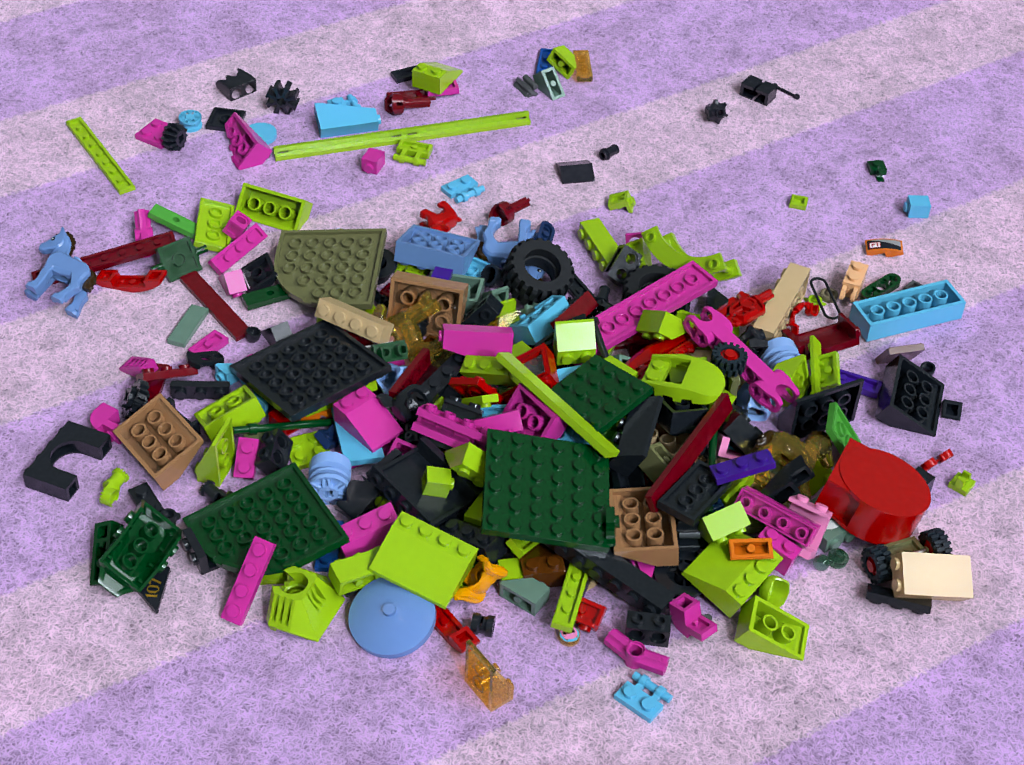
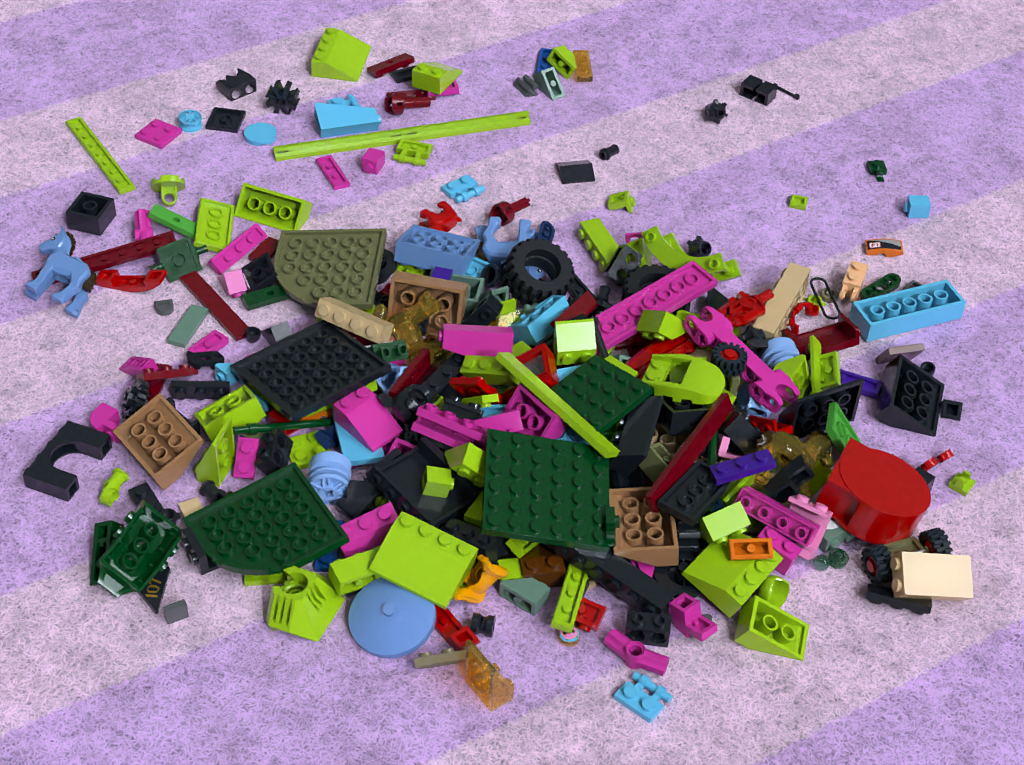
(91, 213): none -> black brick
(164, 307): none -> dark grey tile
(168, 186): none -> lime tile
(174, 136): black gear -> none
(176, 611): none -> dark grey tile
(189, 506): none -> tan tile
(237, 225): dark pink brick -> none
(246, 144): dark pink wedge -> none
(248, 580): dark pink plate -> none
(268, 245): none -> dark red tile
(332, 172): none -> dark pink tile
(339, 56): none -> lime slope
(389, 65): none -> dark red tile
(447, 657): none -> dark tan plate
(699, 247): none -> black rock
(766, 424): none -> red bracket

